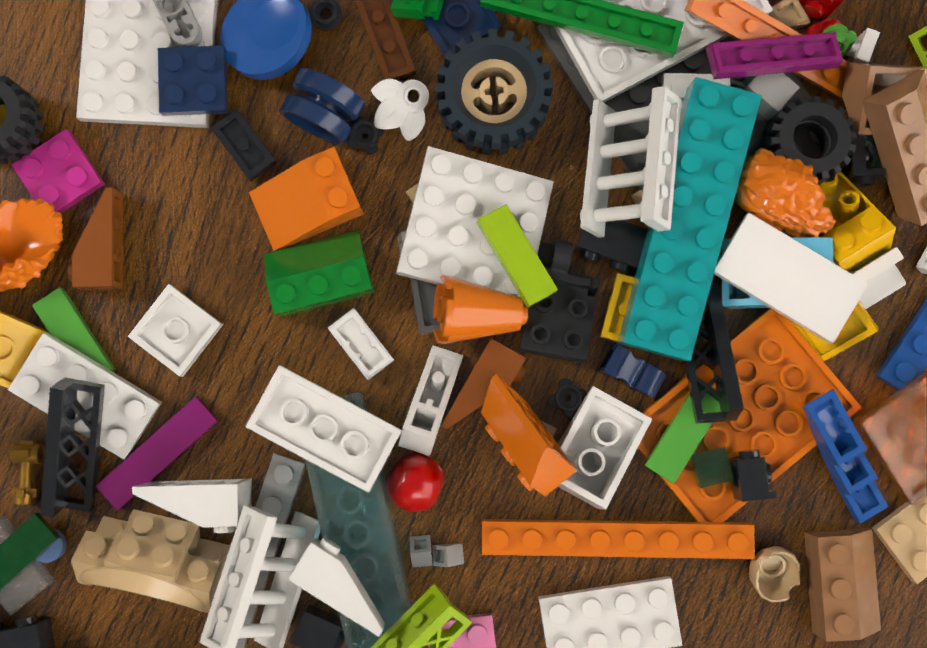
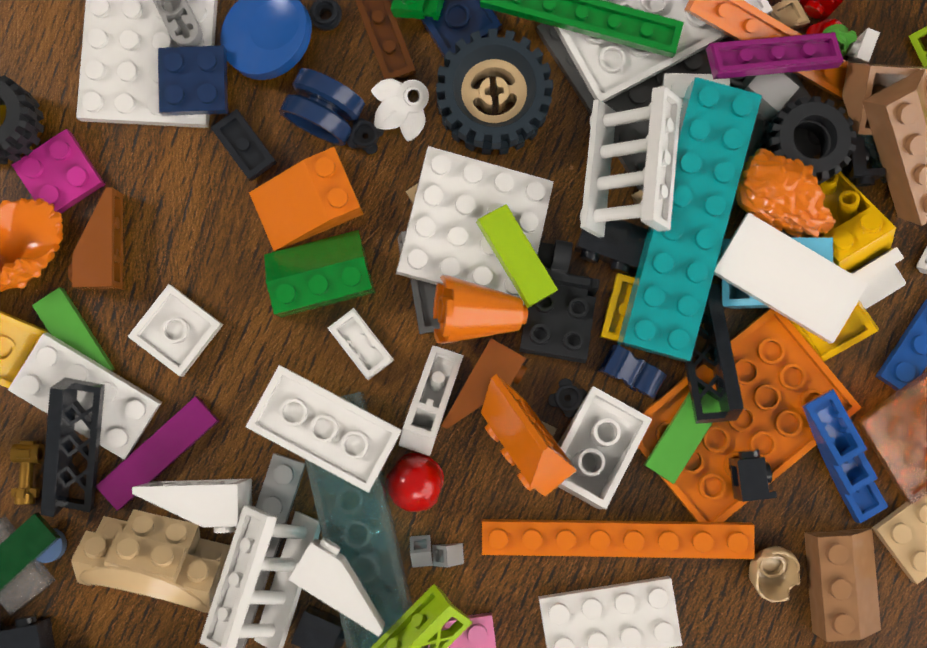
(711, 467): clear green plate -> none

